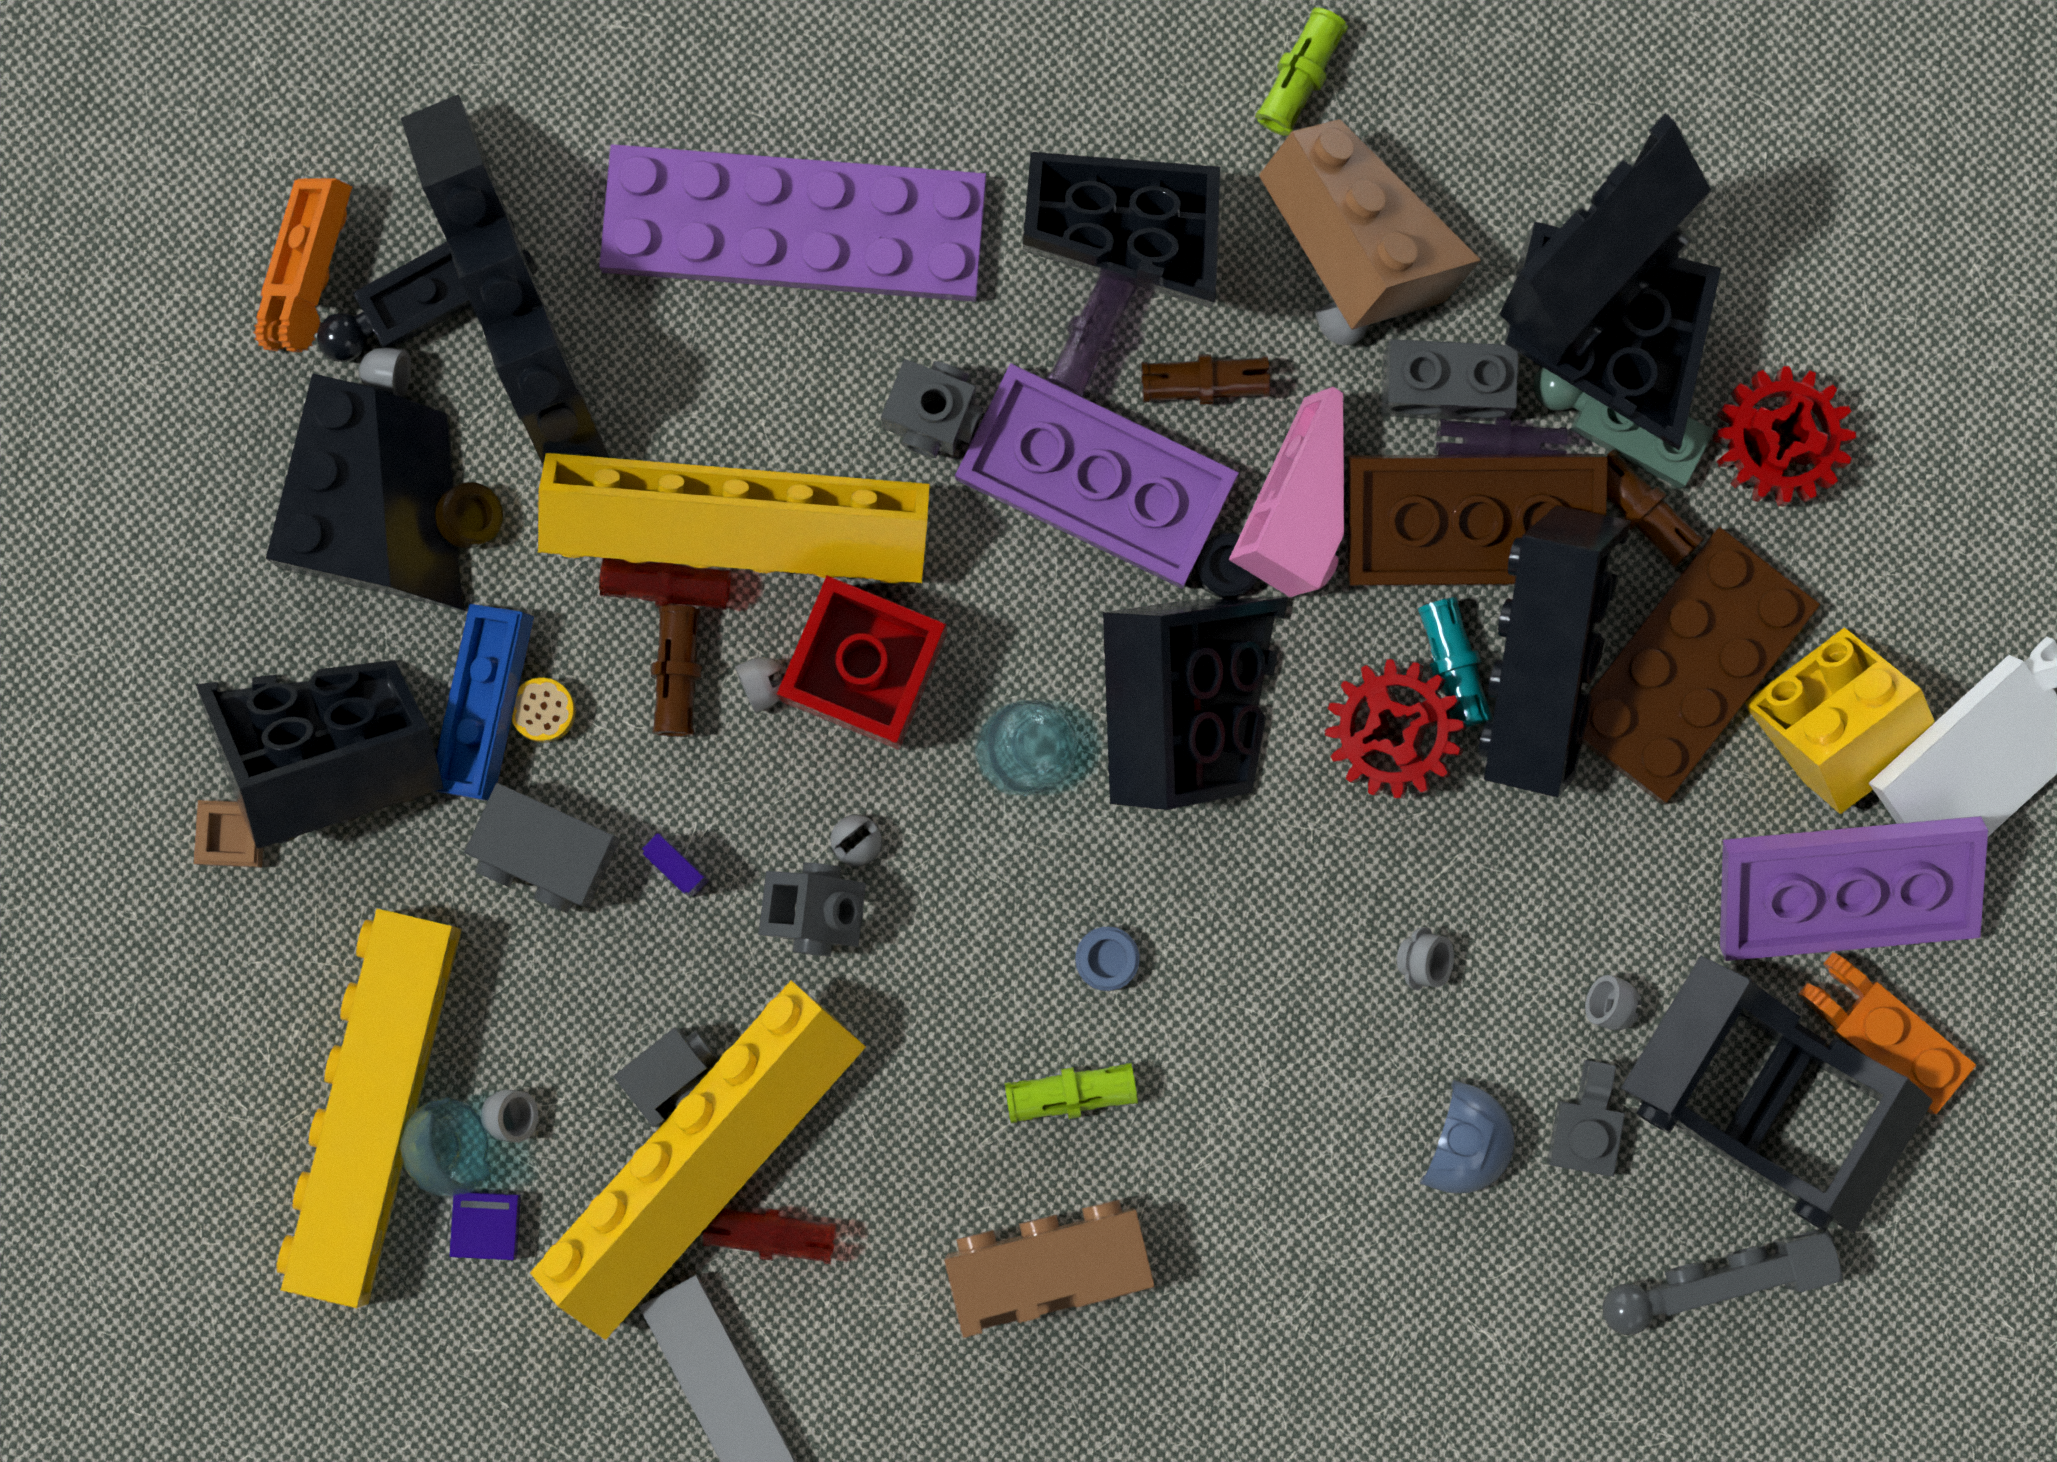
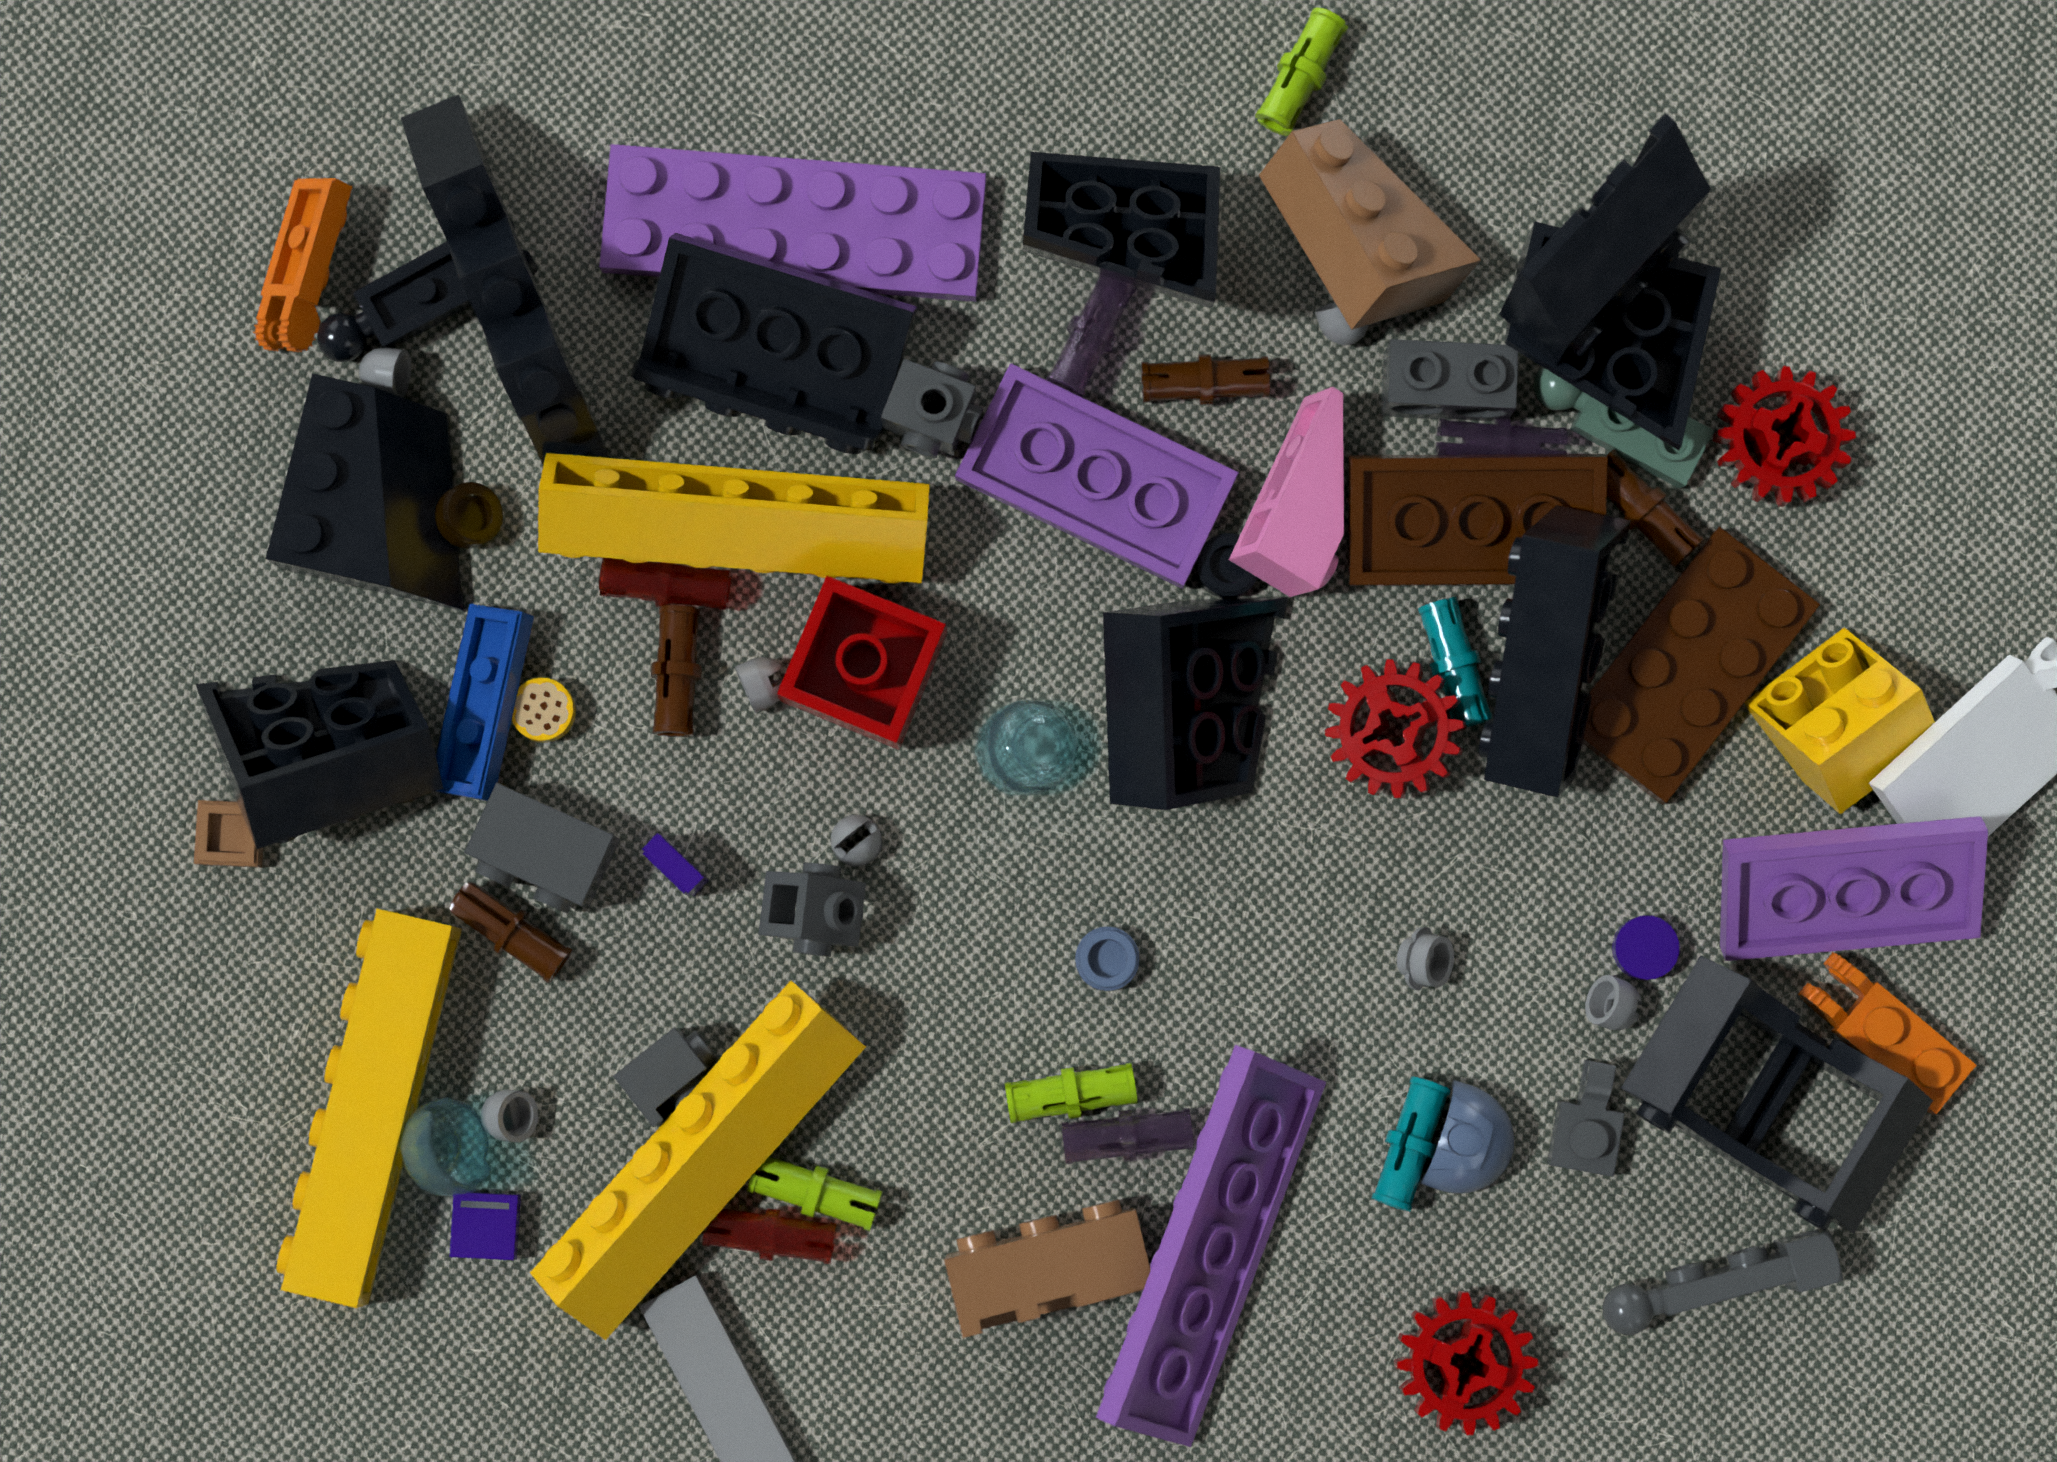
(510, 931): none -> reddish brown axle
(773, 344): none -> black bracket
(816, 1192): none -> lime pin
(1127, 1136): none -> clear purple pin
(1211, 1248): none -> medium lavender plate
(1411, 1143): none -> teal pin
(1475, 1333): none -> red gear
(1645, 947): none -> dark purple tile

